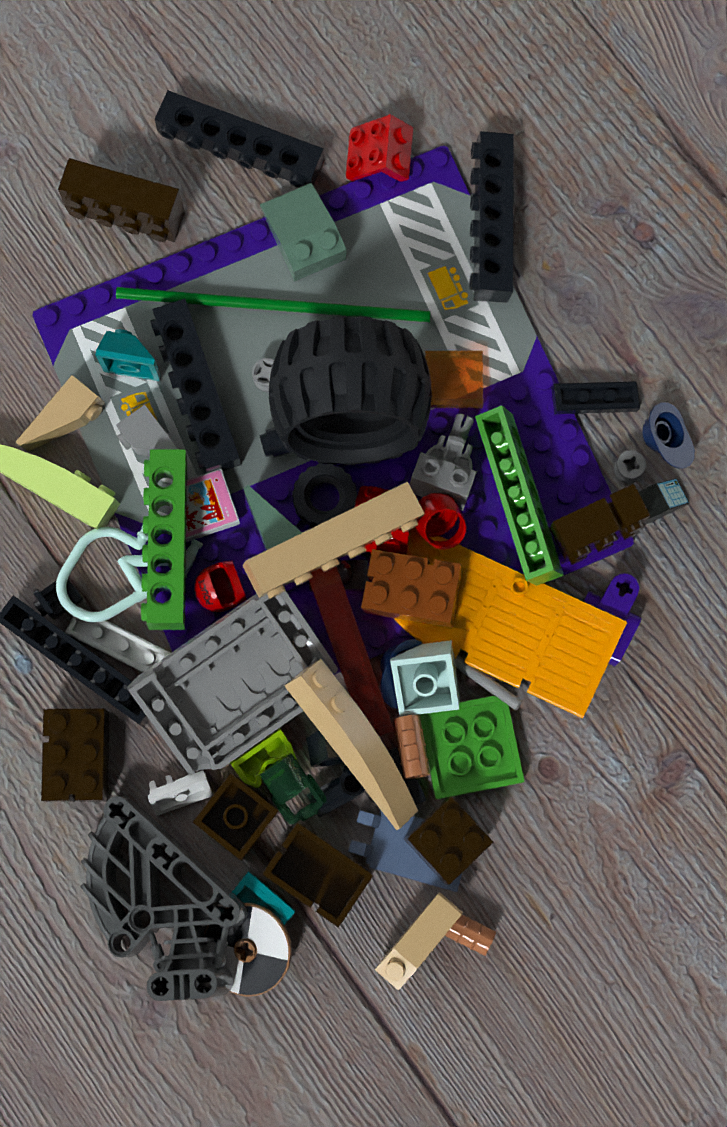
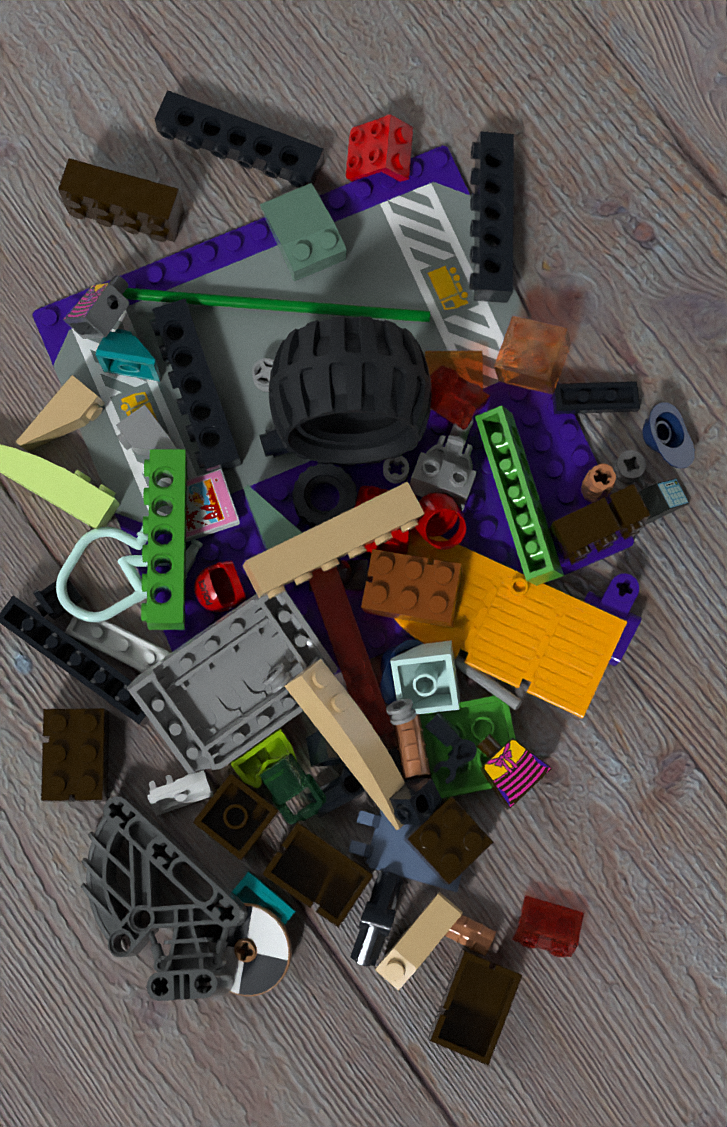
(99, 309): none -> dark grey torso
(277, 678): none -> light grey bush
(377, 919): none -> black piece
(395, 478): none -> light grey bush
(401, 711): none -> light grey bush
(416, 801): none -> black brick
(448, 734): none -> black bar
(456, 397): none -> clear red bracket
(475, 1007): none -> dark brown piece
(511, 769): none -> torso
(532, 354): none -> clear orange brick
(548, 927): none -> clear red bracket
(598, 482): none -> nougat axle

